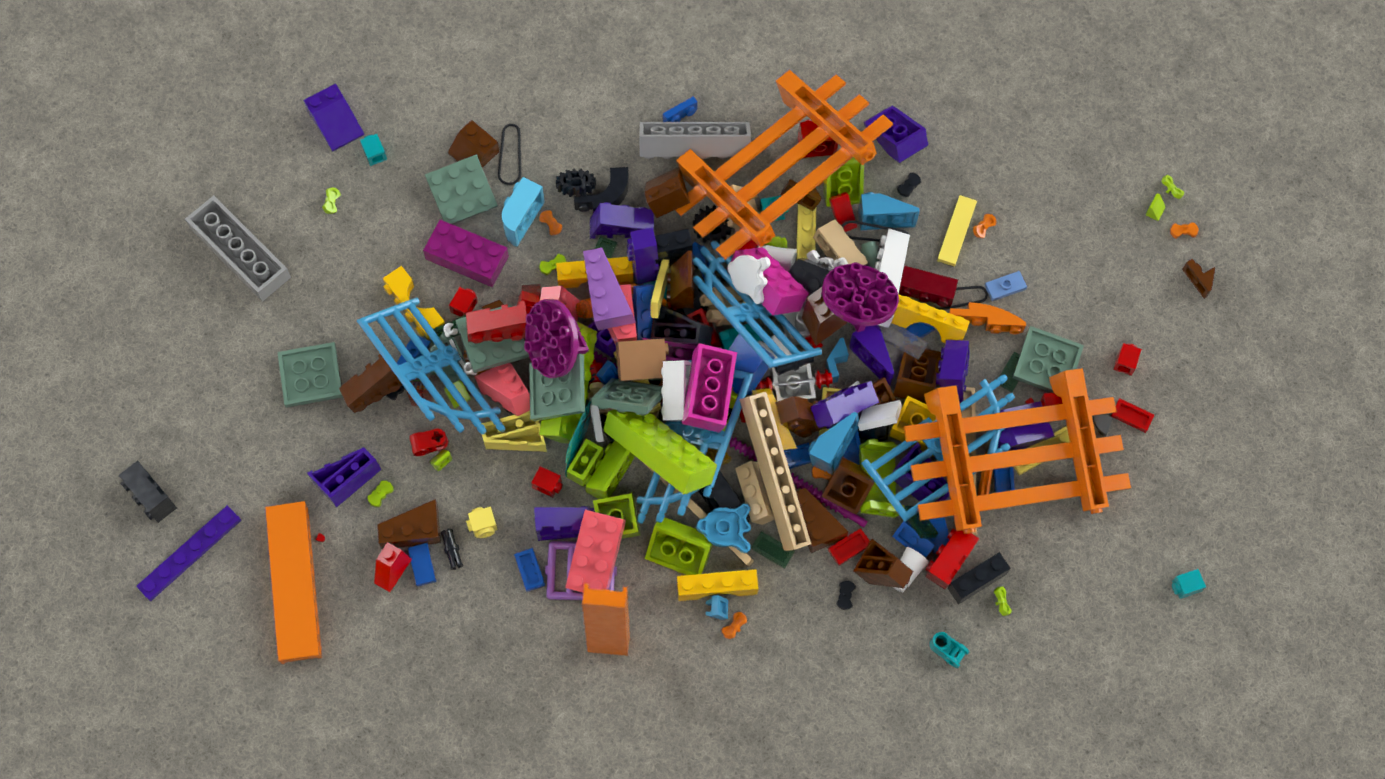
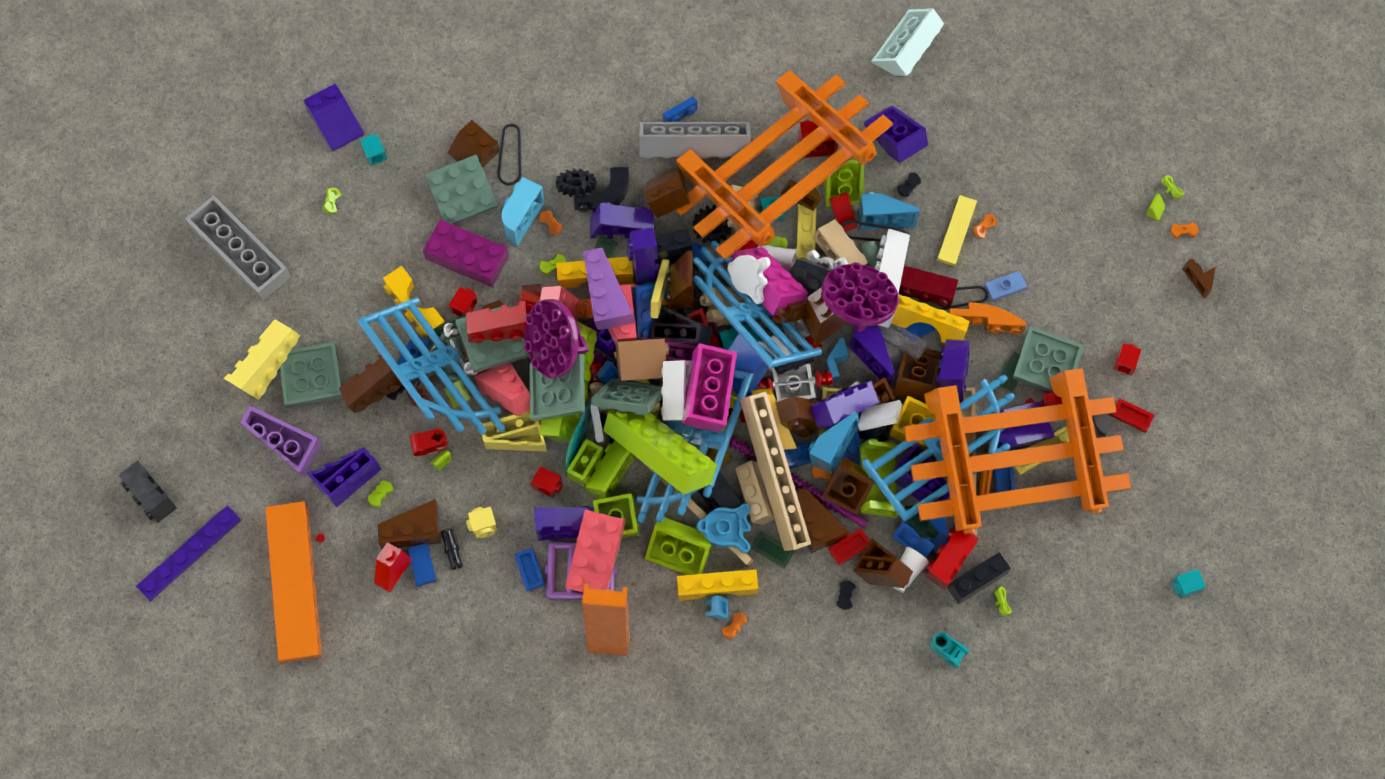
(264, 359): none -> light yellow wedge
(284, 439): none -> medium lavender wedge
(791, 313): none -> reddish brown plate
(908, 41): none -> light aqua slope

